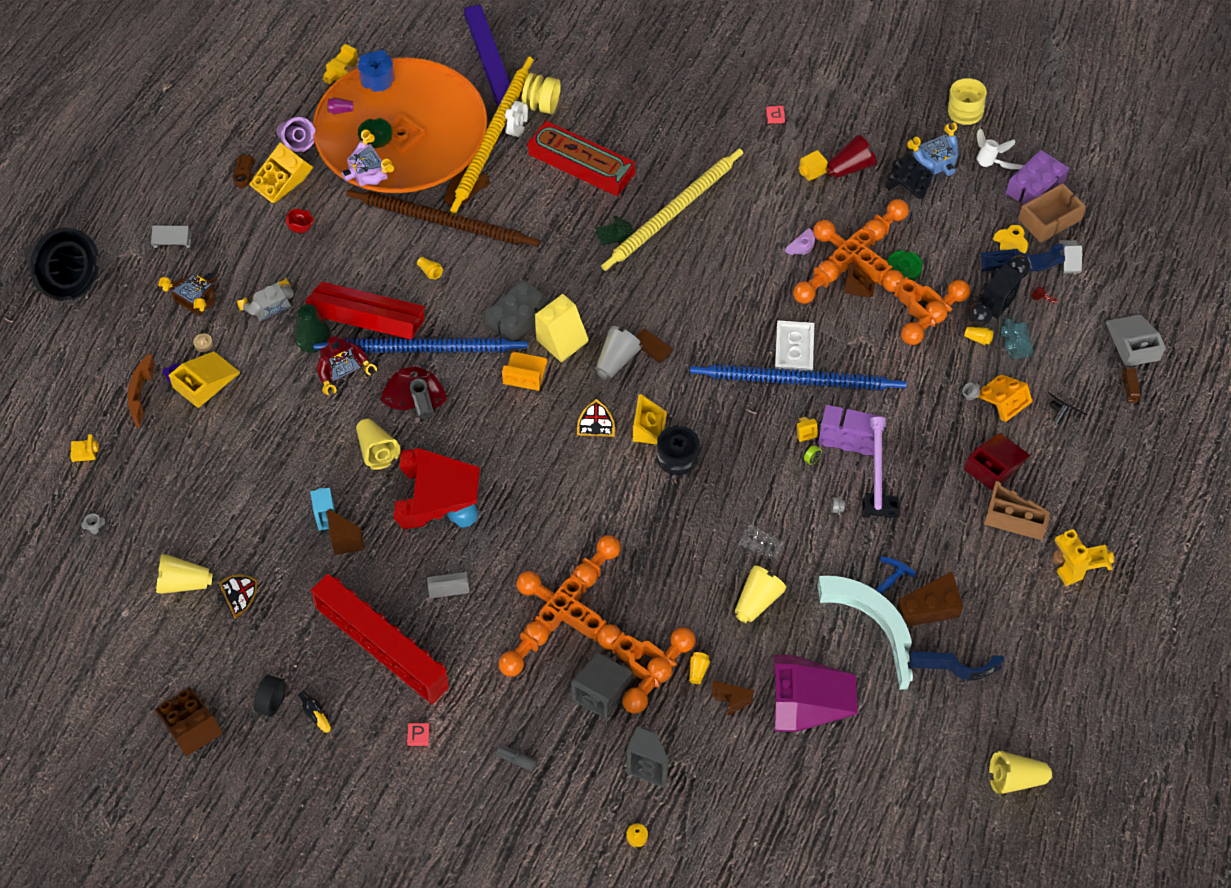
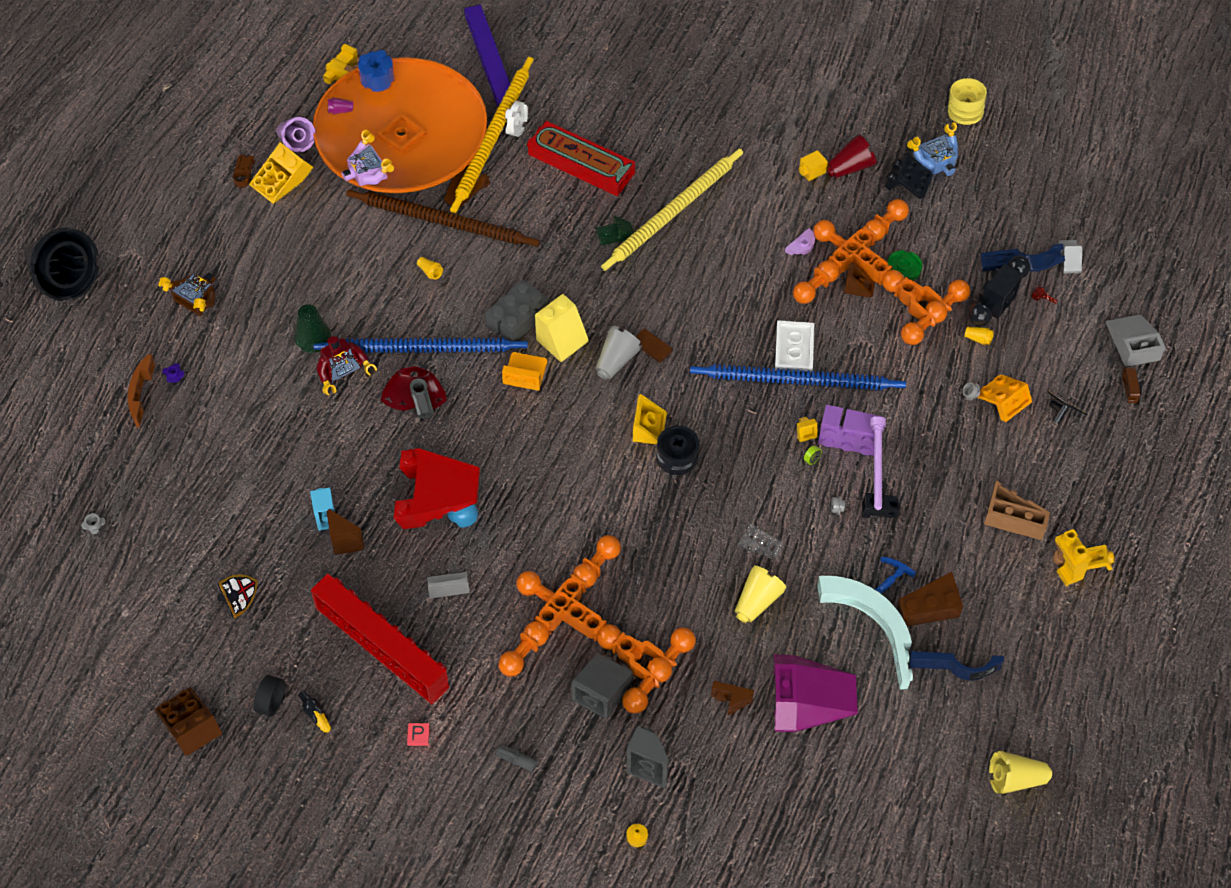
(84, 449): yellow bracket -> none
(171, 236): light grey hinge -> none
(181, 575): light yellow cone -> none
(202, 377): yellow slope -> none
(203, 342): tan tile -> none
(268, 300): light grey torso -> none
(299, 220): red hair -> none
(367, 310): red brick -> none
(376, 445): light yellow cone -> none
(380, 129): dark green tile -> none
(541, 93): light yellow wheel -> none
(596, 420): shield -> none
(698, 666): yellow cone -> none
(775, 114): coral tile -> none
(990, 149): white plant -> none
(995, 461): dark red slope -> none
(1010, 241): yellow plate -> none
(1017, 340): clear light blue bracket -> none
(1037, 177): medium lavender piece -> none
(1051, 213): medium nougat piece -> none

